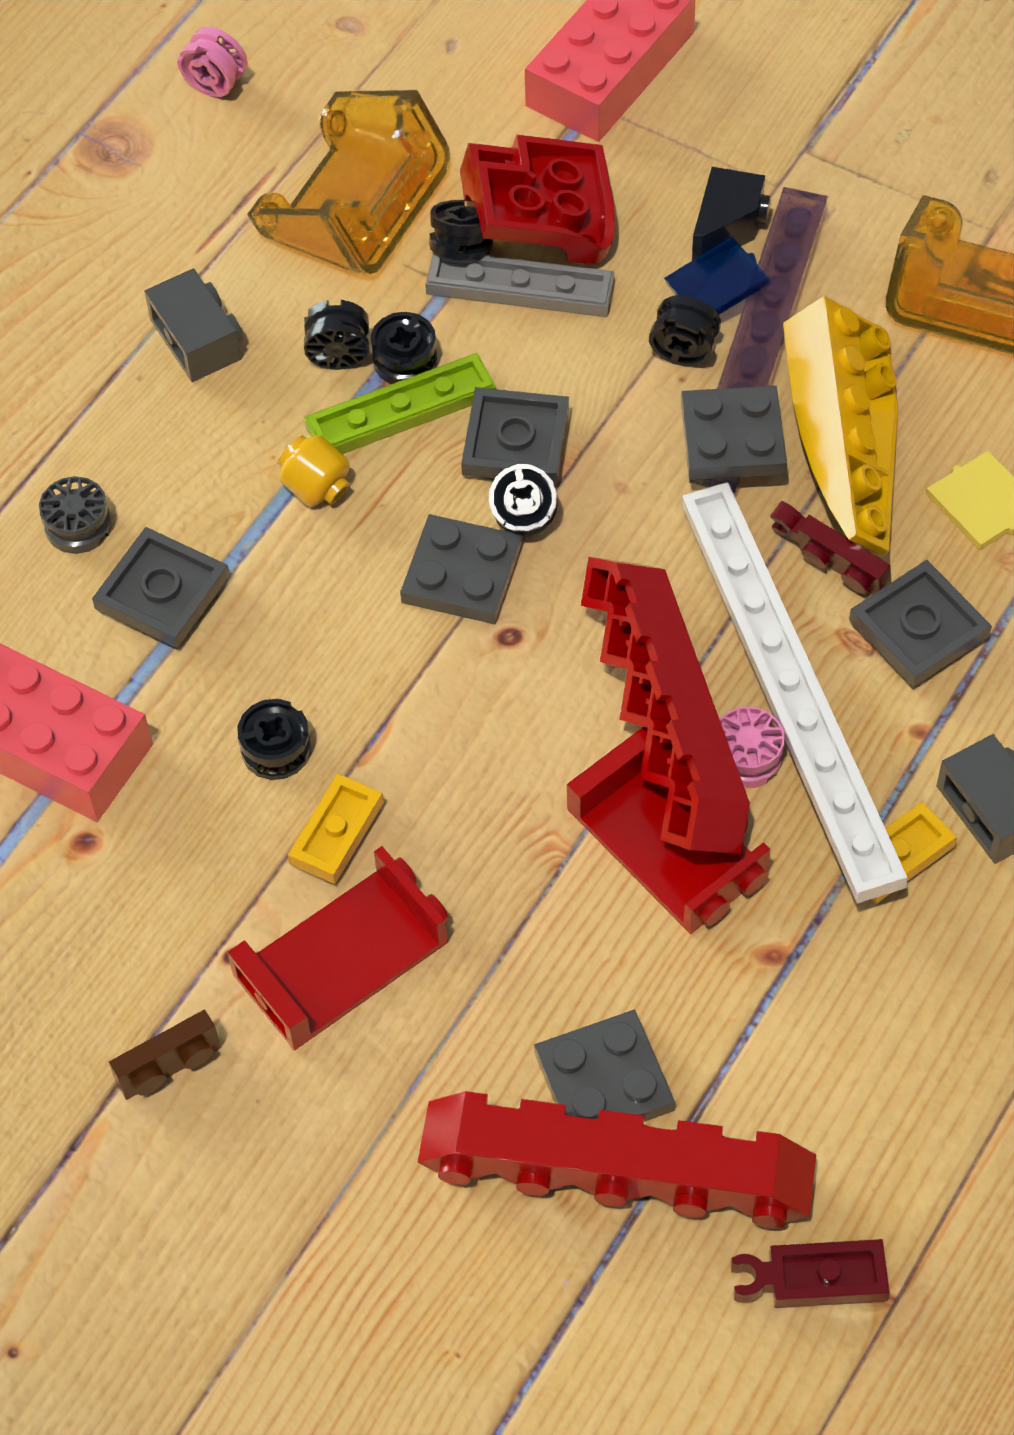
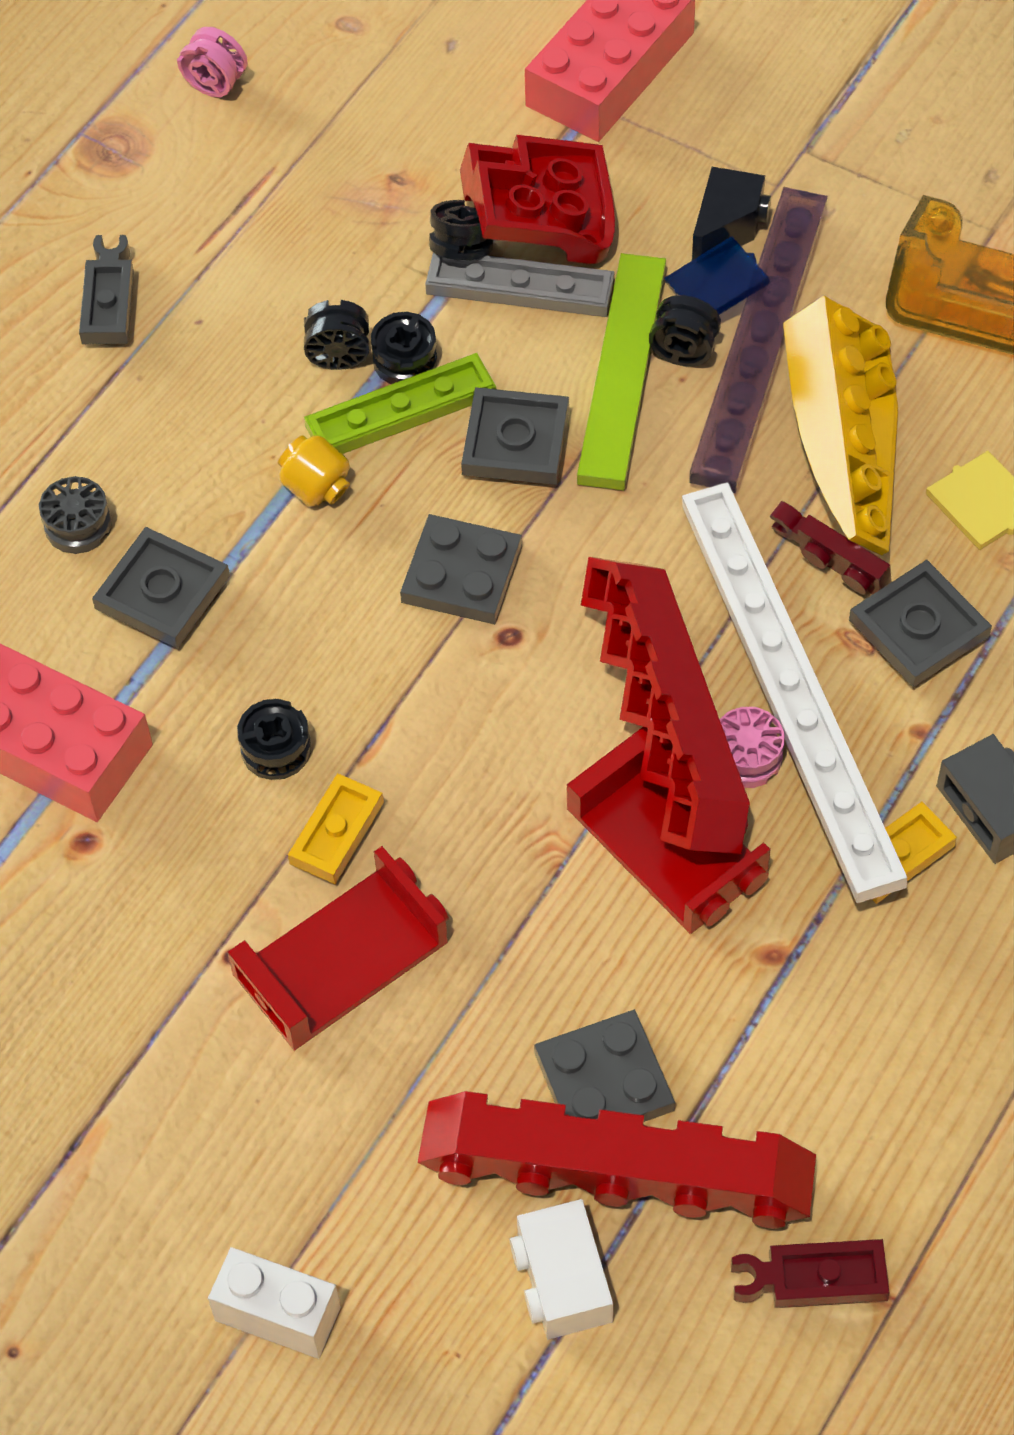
(107, 294): none -> dark grey plate
(179, 1047): reddish brown plate -> none
(194, 324): dark grey brick -> none
(274, 1302): none -> white brick
(368, 186): clear yellow windscreen -> none
(523, 499): wheel -> none
(564, 1270): none -> white brick
(621, 372): none -> lime tile
(733, 432): dark grey plate -> none

